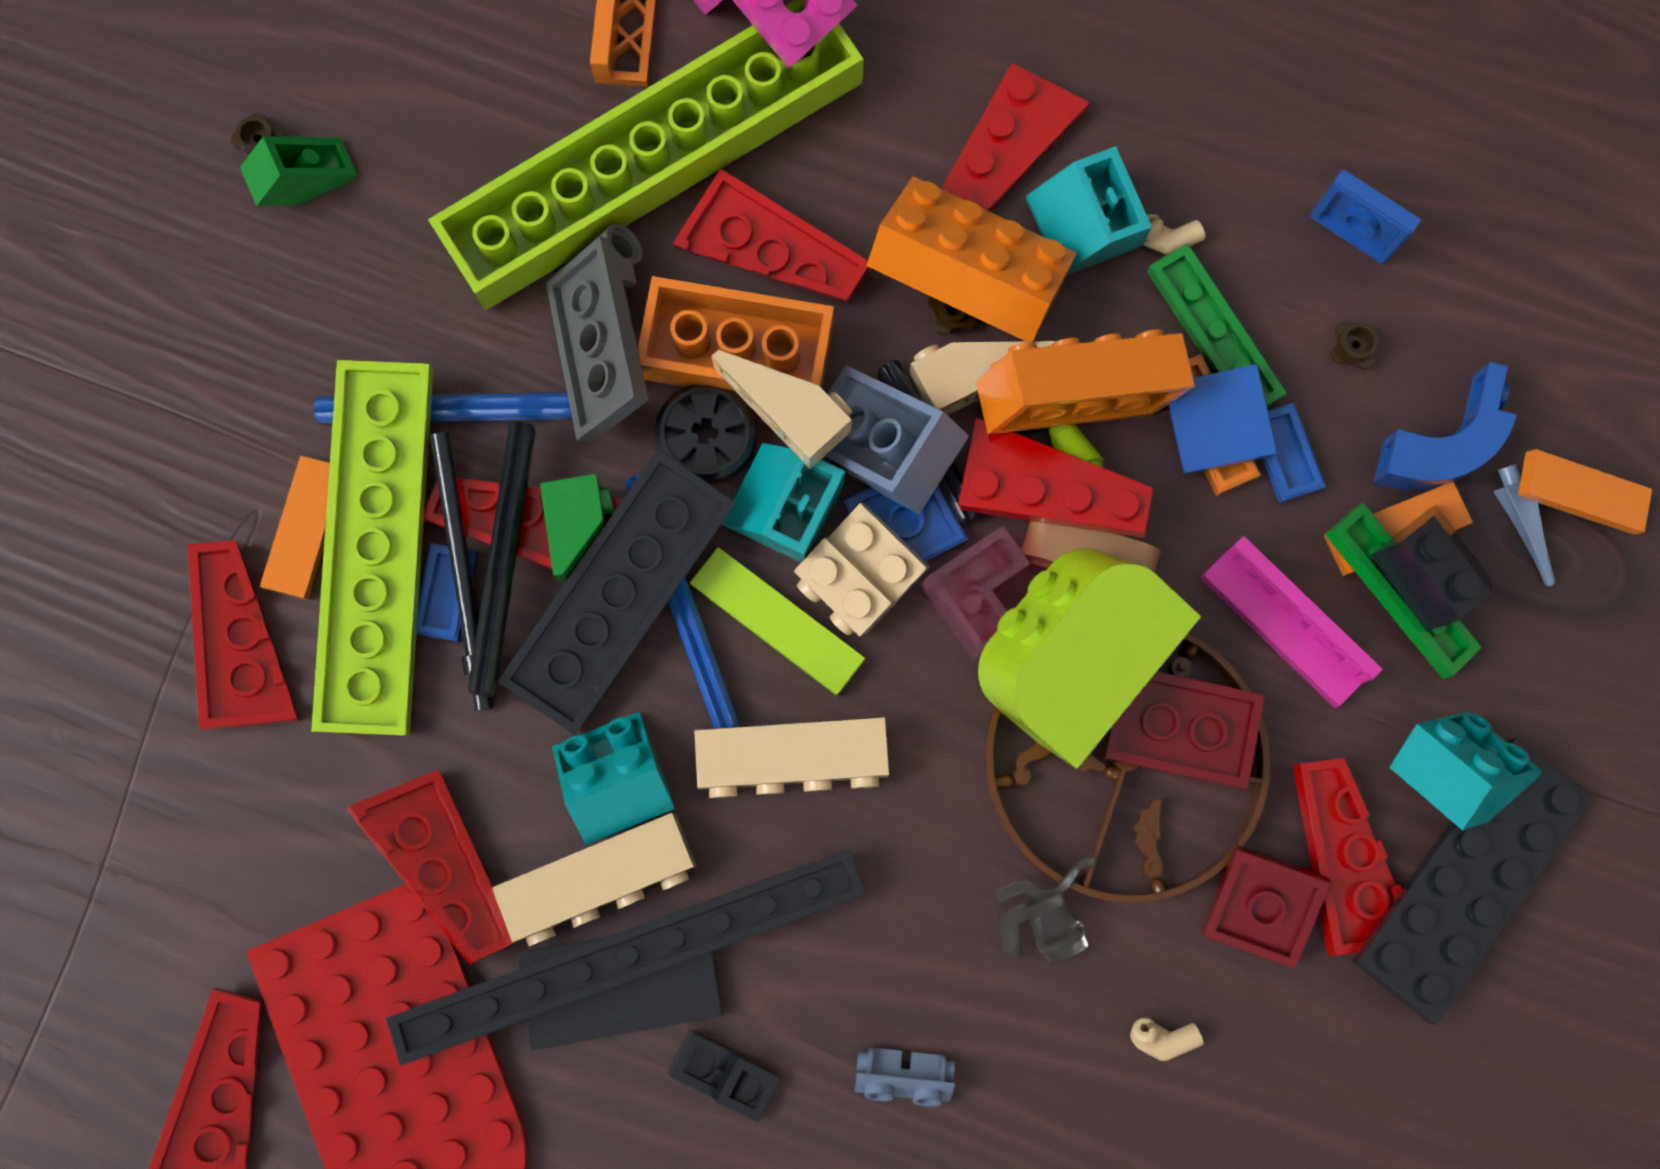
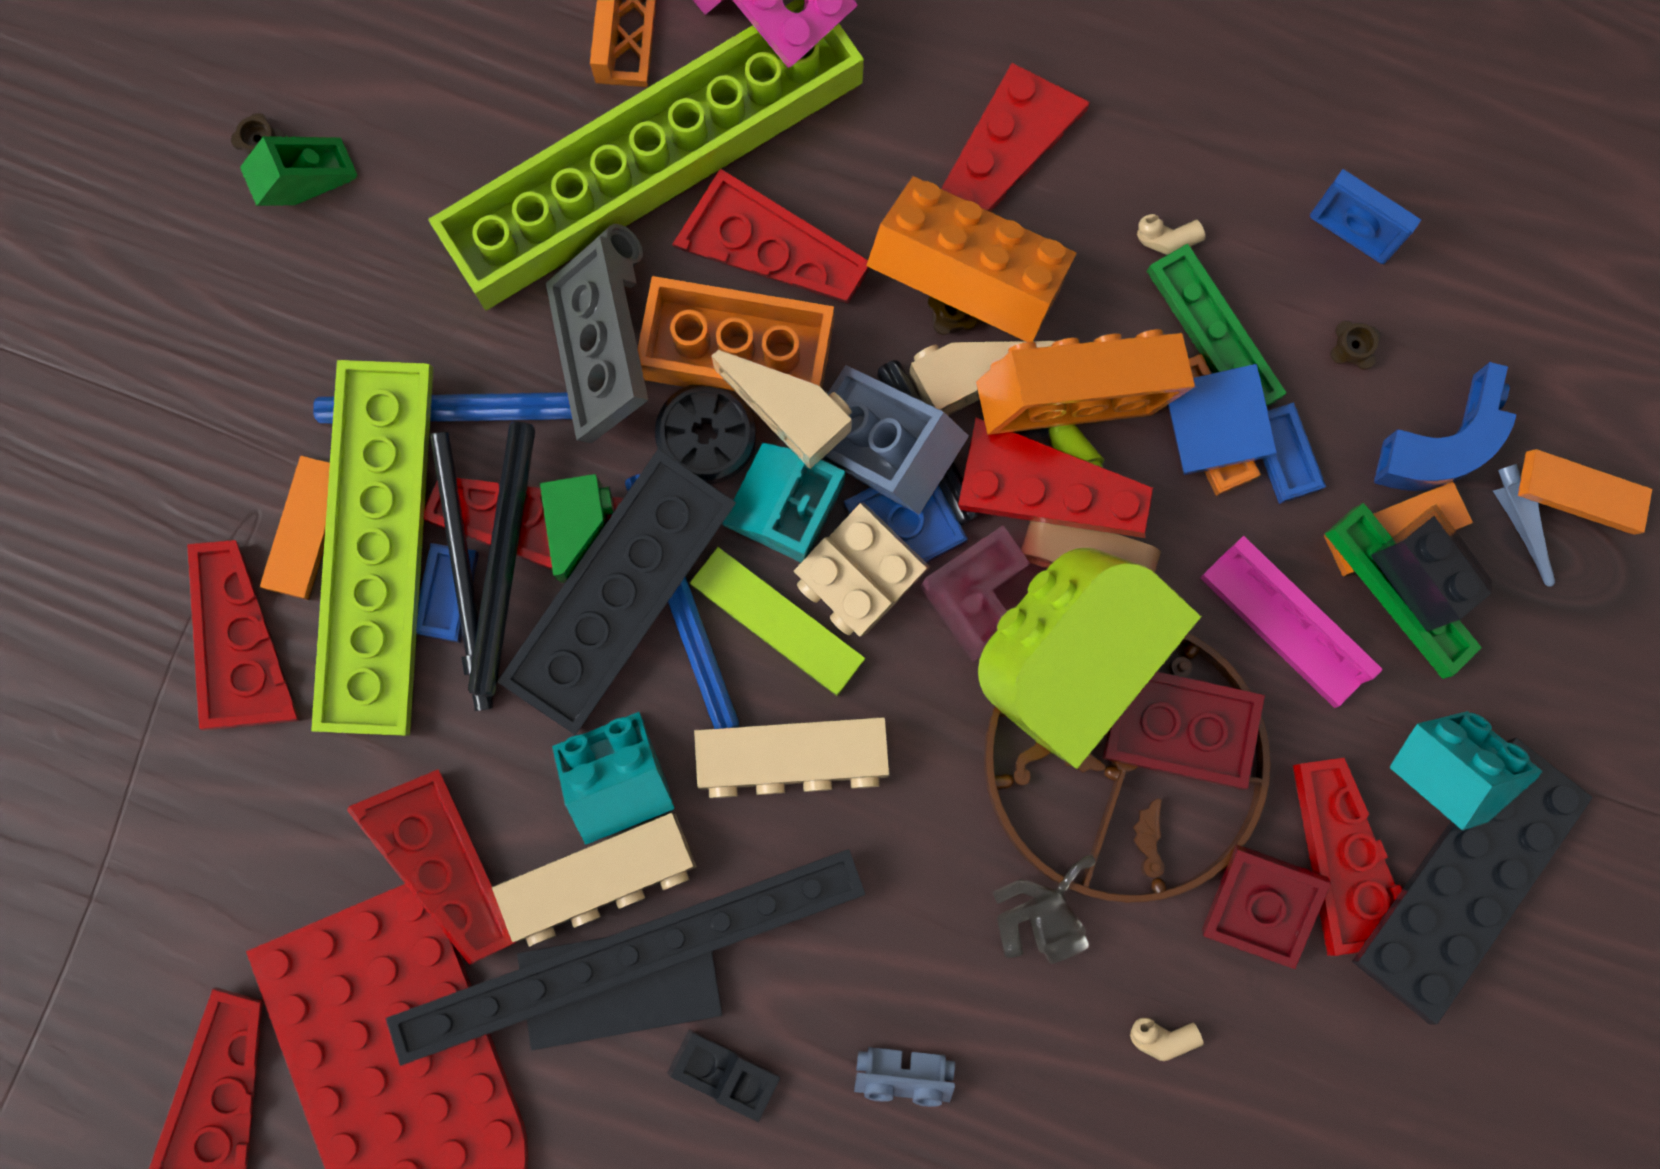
(1091, 210): teal slope -> none

